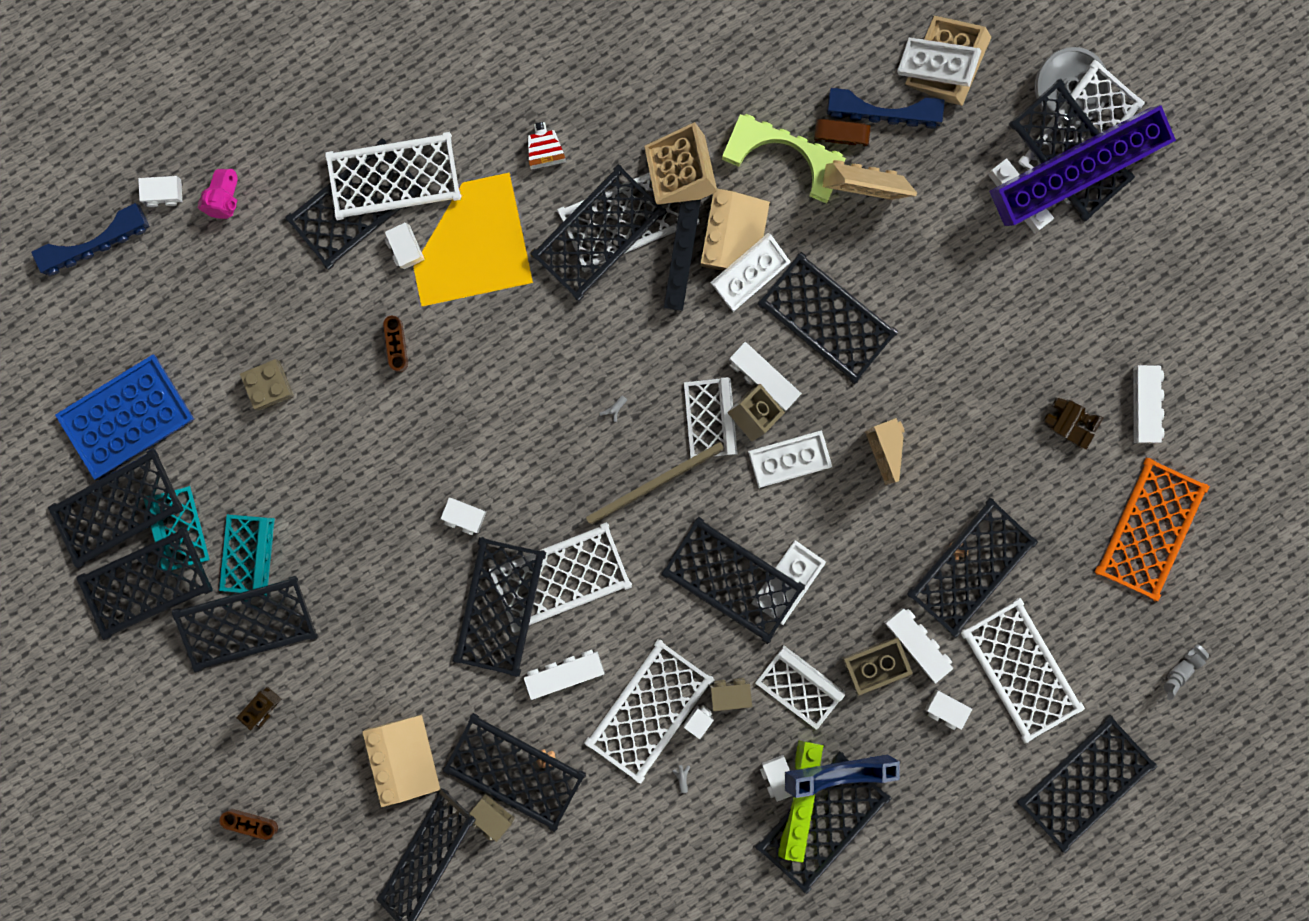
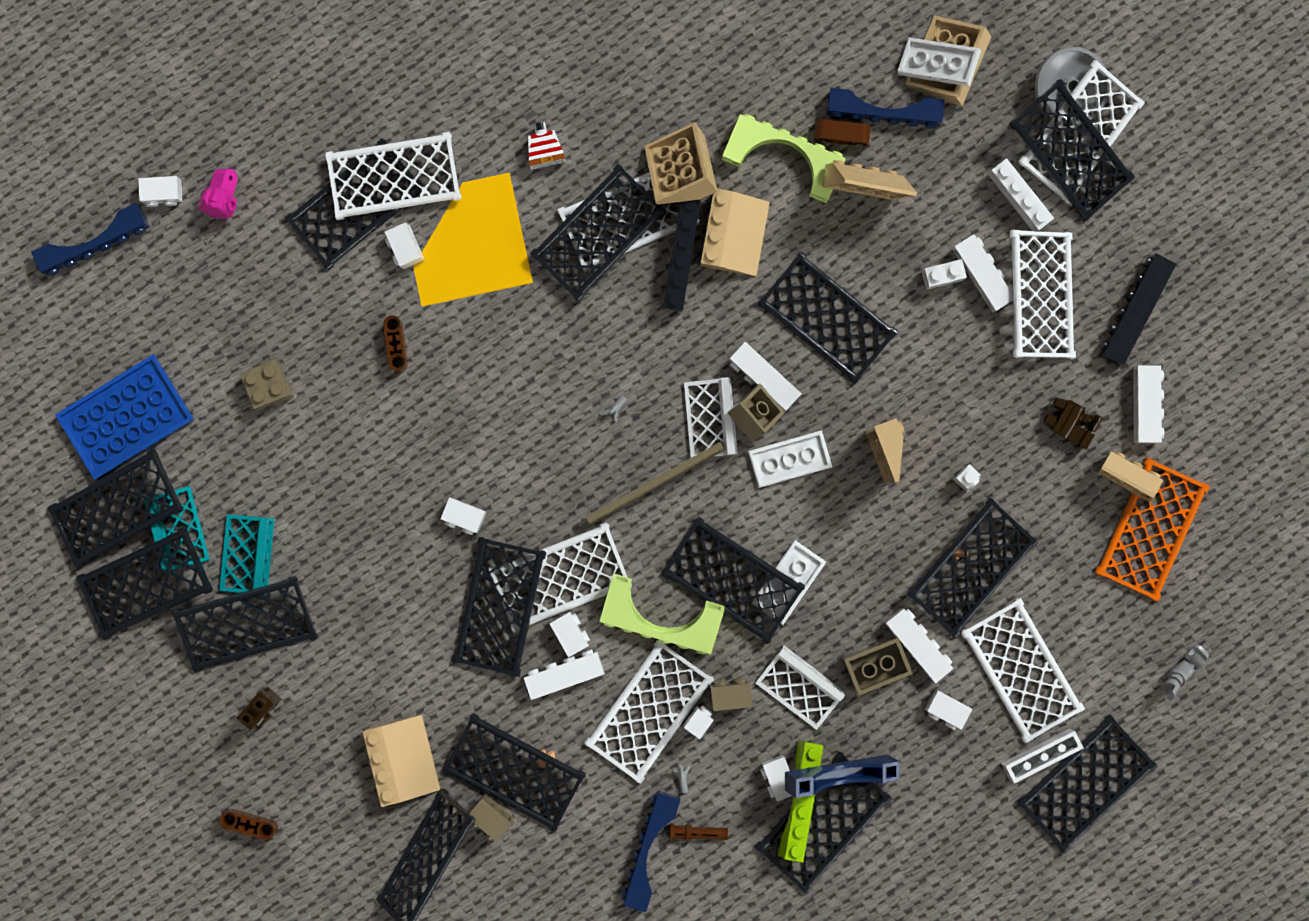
(570, 634): none -> white brick
(663, 812): none -> dark blue arch
(687, 832): none -> reddish brown pin
(696, 635): none -> yellowish green arch
(750, 272): white tile -> none
(944, 274): none -> white brick
(967, 478): none -> white brick
(983, 273): none -> white brick
(1019, 303): none -> white door
(1042, 755): none -> white brick
(1082, 165): dark purple brick -> none
(1131, 476): none -> tan slope
(1137, 310): none -> black brick

